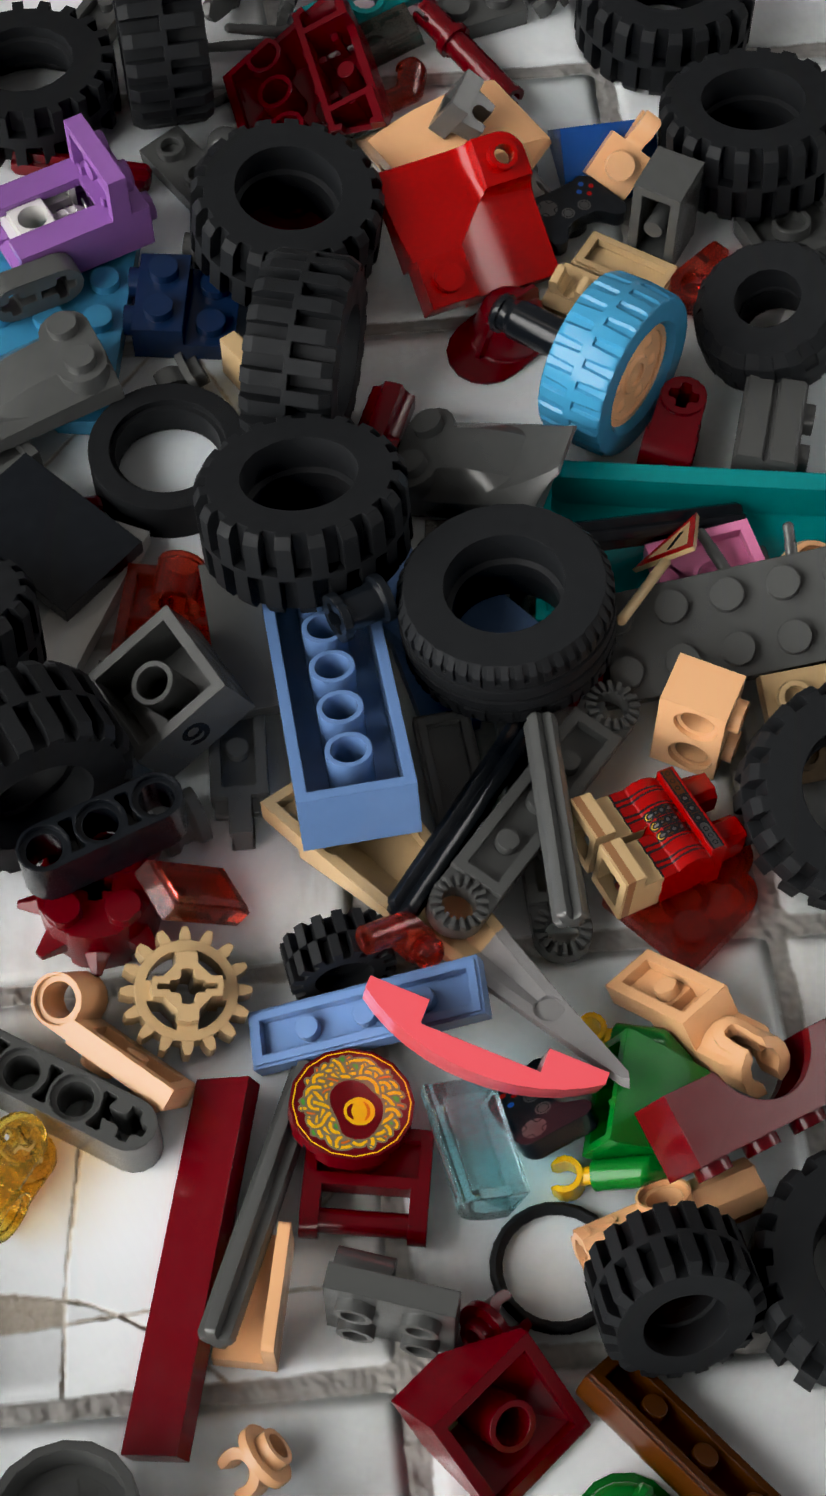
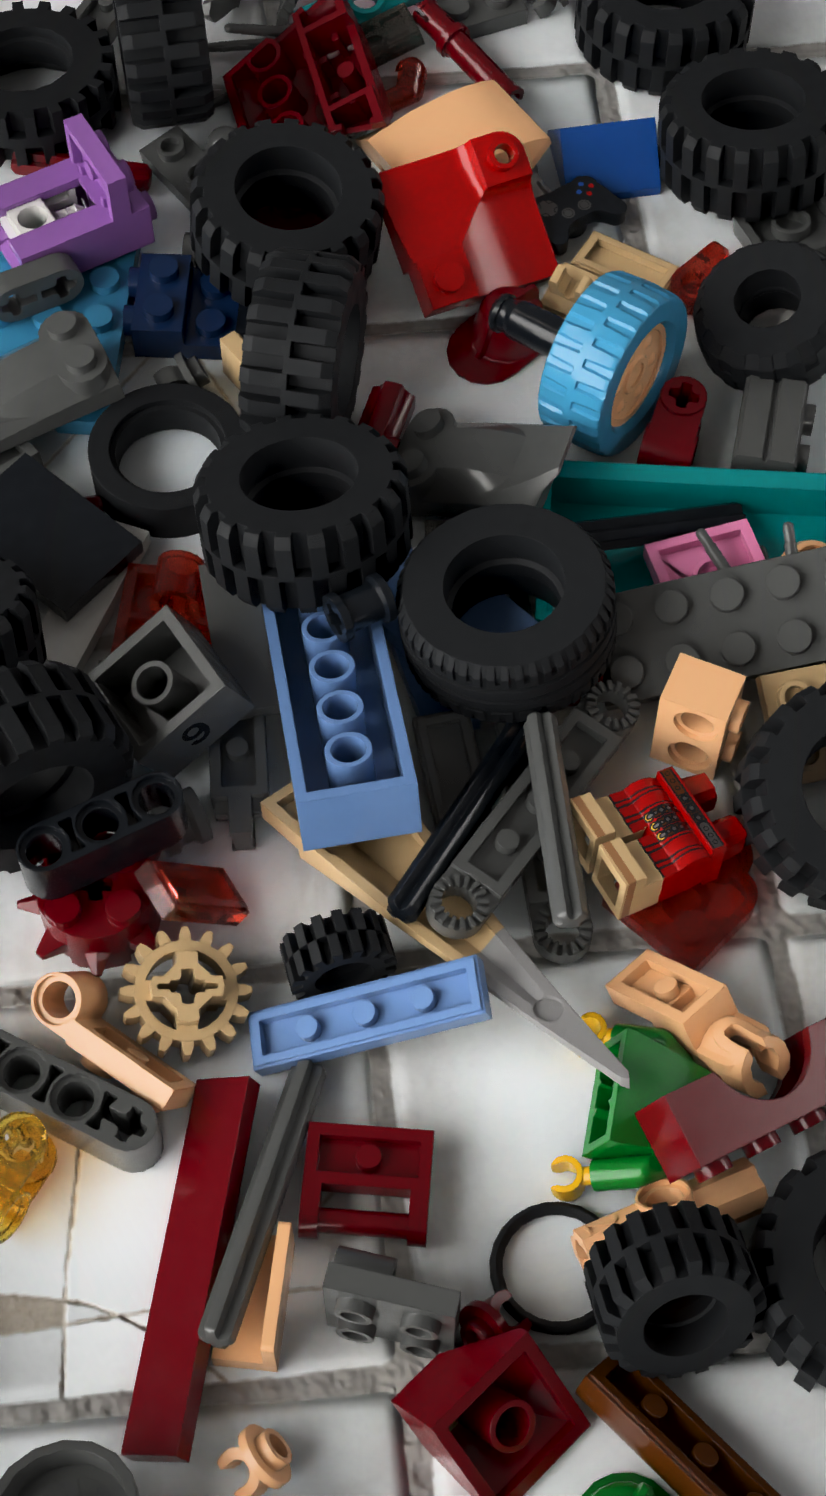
(351, 1108): tile -> none
(403, 934): clear red arm -> none
(463, 109): dark grey tile -> none
(475, 1149): clear light blue brick -> none
(546, 1124): black piece -> none
(555, 1078): coral slope -> none
(620, 158): light nougat plate -> none
(665, 204): dark grey brick -> none
(676, 545): tan piece -> none

